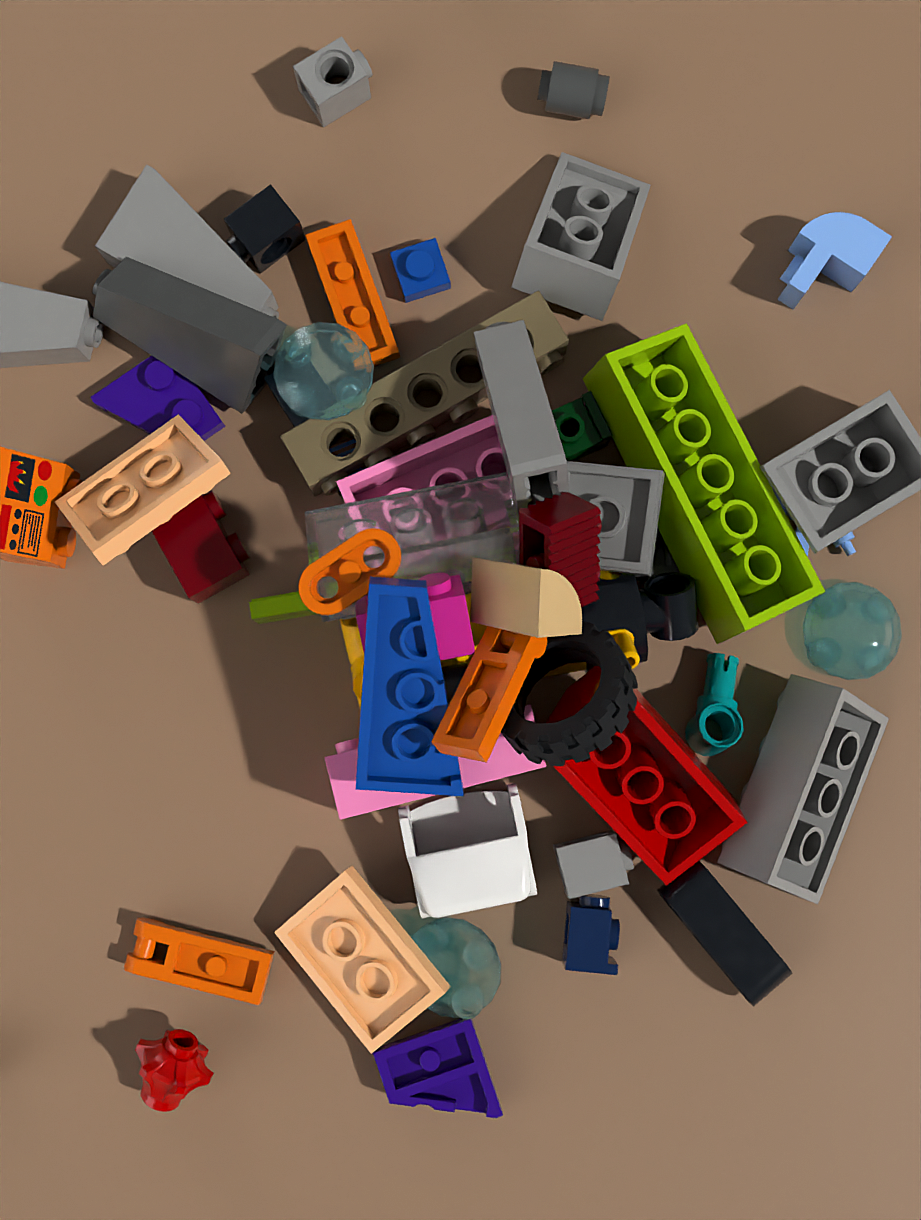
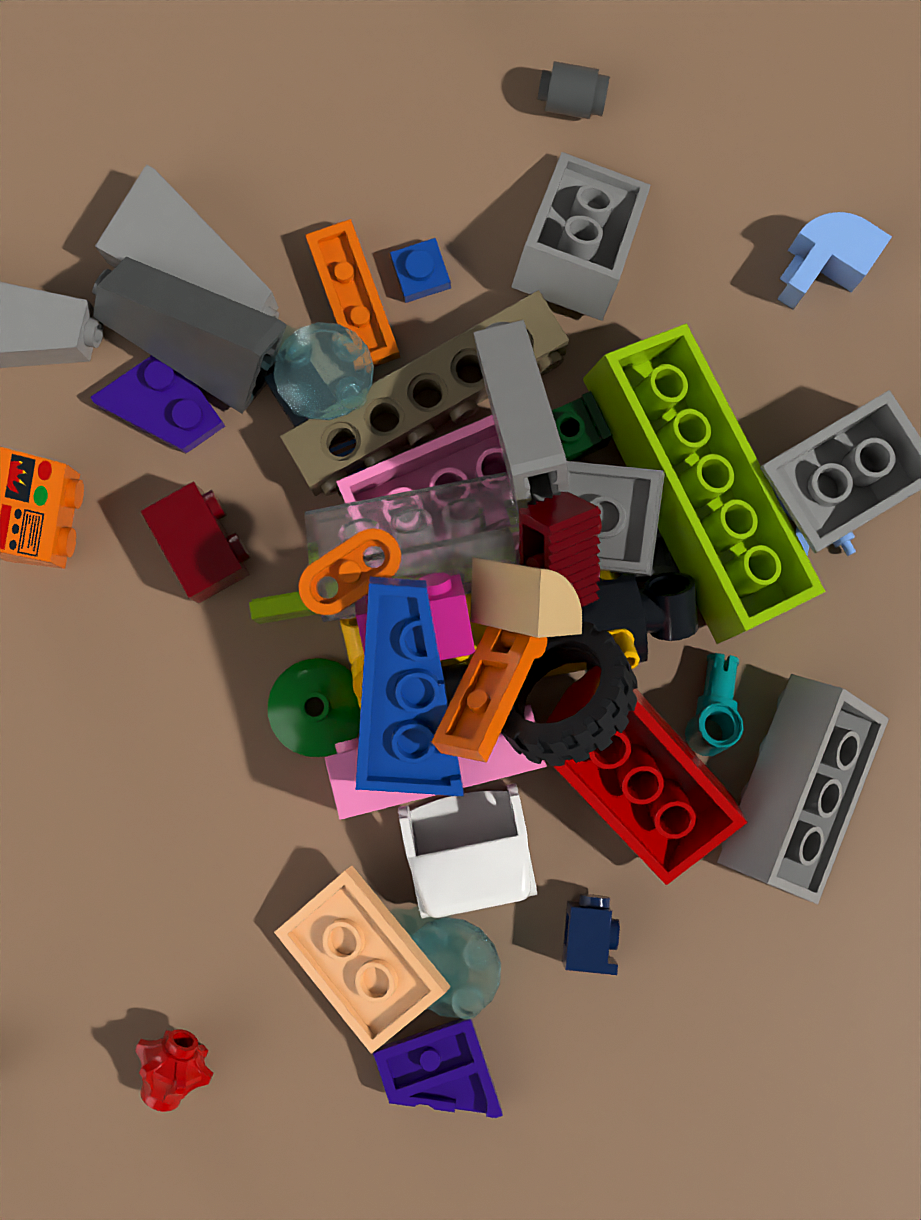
(142, 489): light nougat plate -> none
(200, 961): orange plate -> none
(263, 229): black brick -> none
(288, 711): none -> green dish
(333, 100): light grey brick -> none
(593, 863): light grey brick -> none
(725, 933): black beam -> none
(851, 631): clear light blue dish -> none

